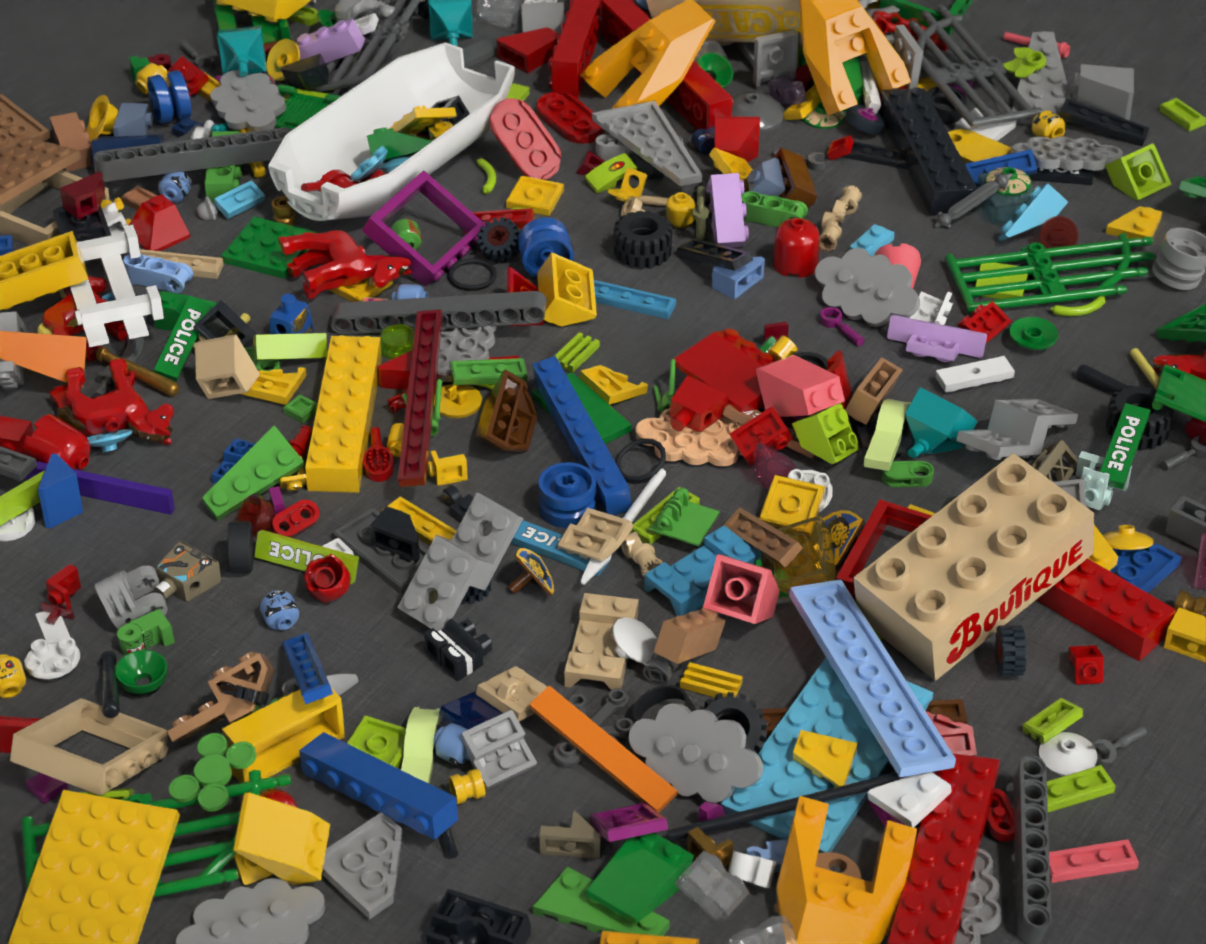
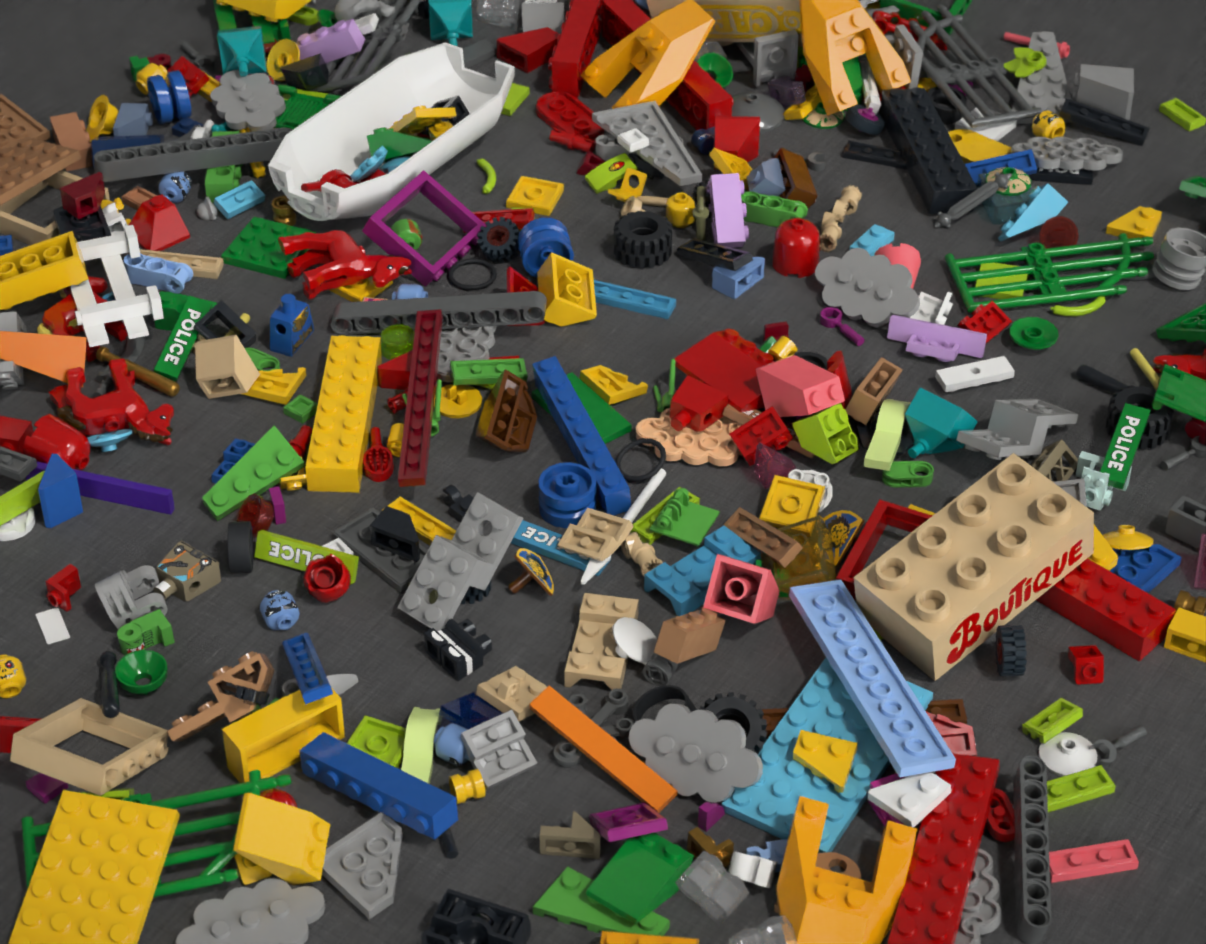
(52, 658): white dish -> none
(56, 612): dark red piece -> none
(212, 772): bright green piece -> none
(290, 346): tile -> none
(293, 520): red plate -> none
(447, 469): yellow bracket -> none
(525, 139): tile -> none
(572, 140): none -> red pin
(572, 349): lime tile -> none
(633, 140): none -> white tile
(713, 678): yellow tile -> none
(780, 807): black piece -> none
(840, 147): red tile -> none
(1139, 173): lime slope -> none

